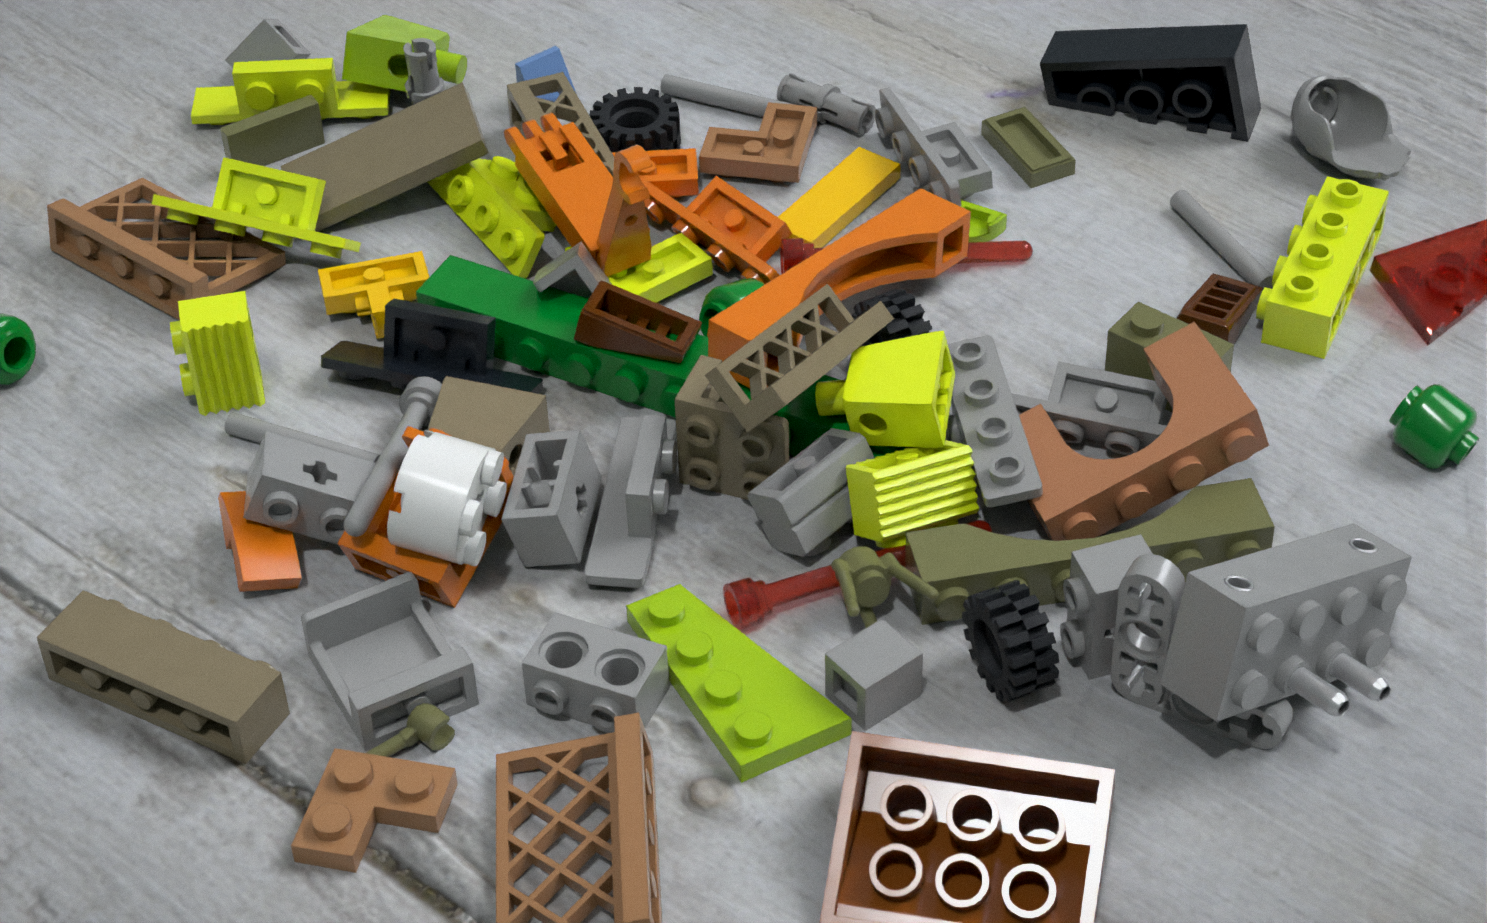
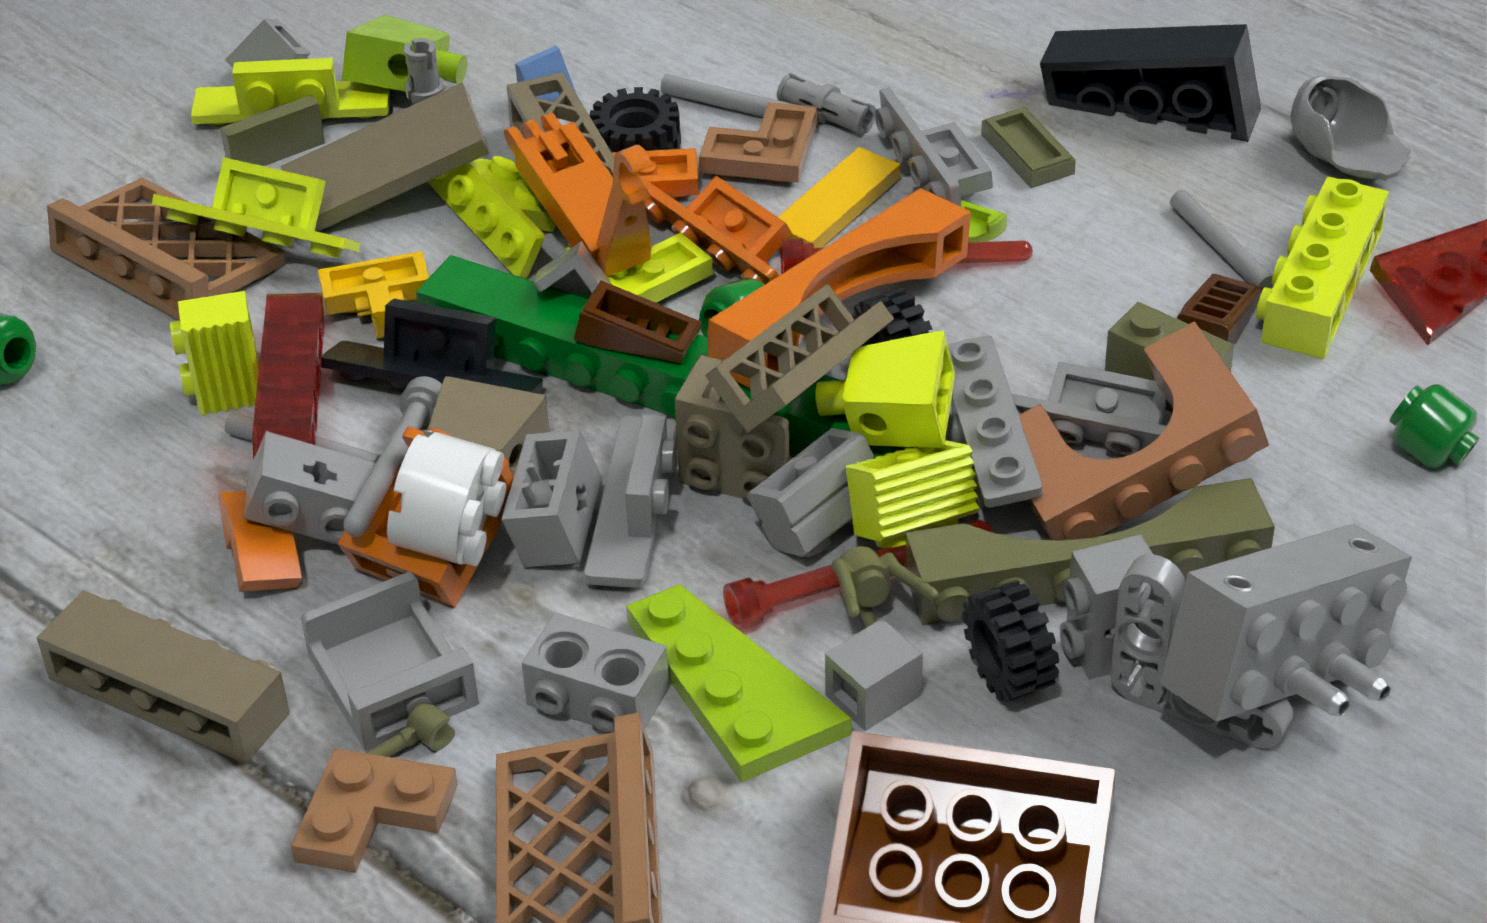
(290, 368): none -> clear red beam

